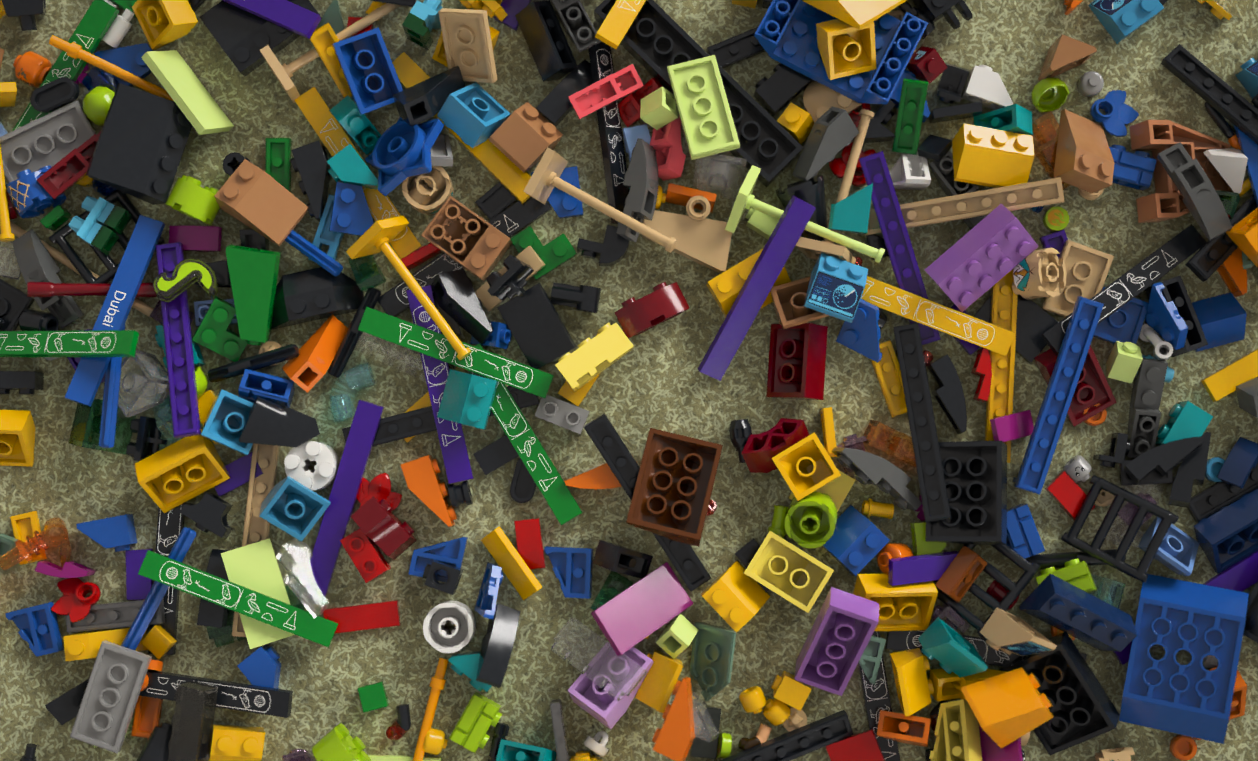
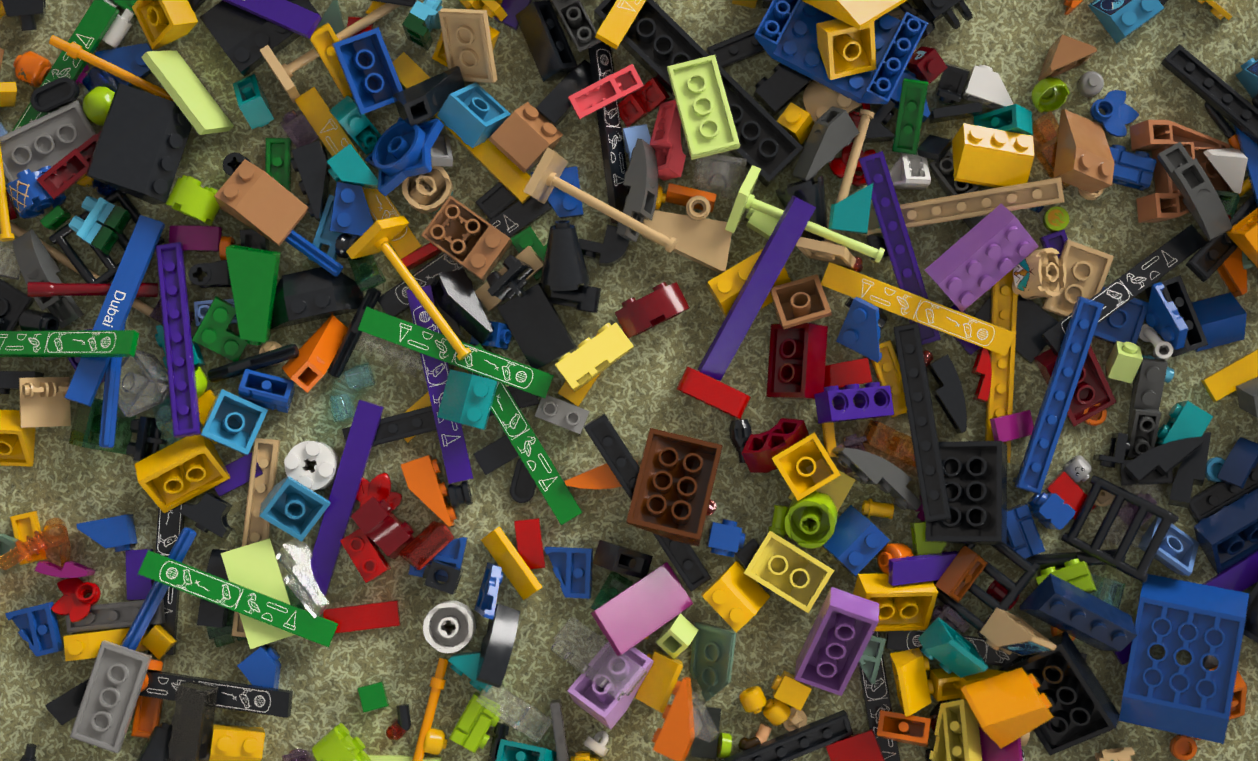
(44, 402): none -> tan hinge
(184, 276): clear smoke animal -> none
(224, 242): none -> orange tile
(253, 102): none -> teal slope
(277, 425): black panel -> none
(298, 128): none -> bracket
(343, 243): none -> black wheel
(426, 545): none -> clear red slope
(515, 711): none -> clear slope
(564, 259): none -> black cone
(659, 108): yellowish green brick -> none
(713, 393): none -> red beam
(725, 538): none -> blue brick
(836, 287): slope -> none
(844, 407): none -> dark purple brick
(848, 373): none -> red slope
(1050, 510): none -> blue brick

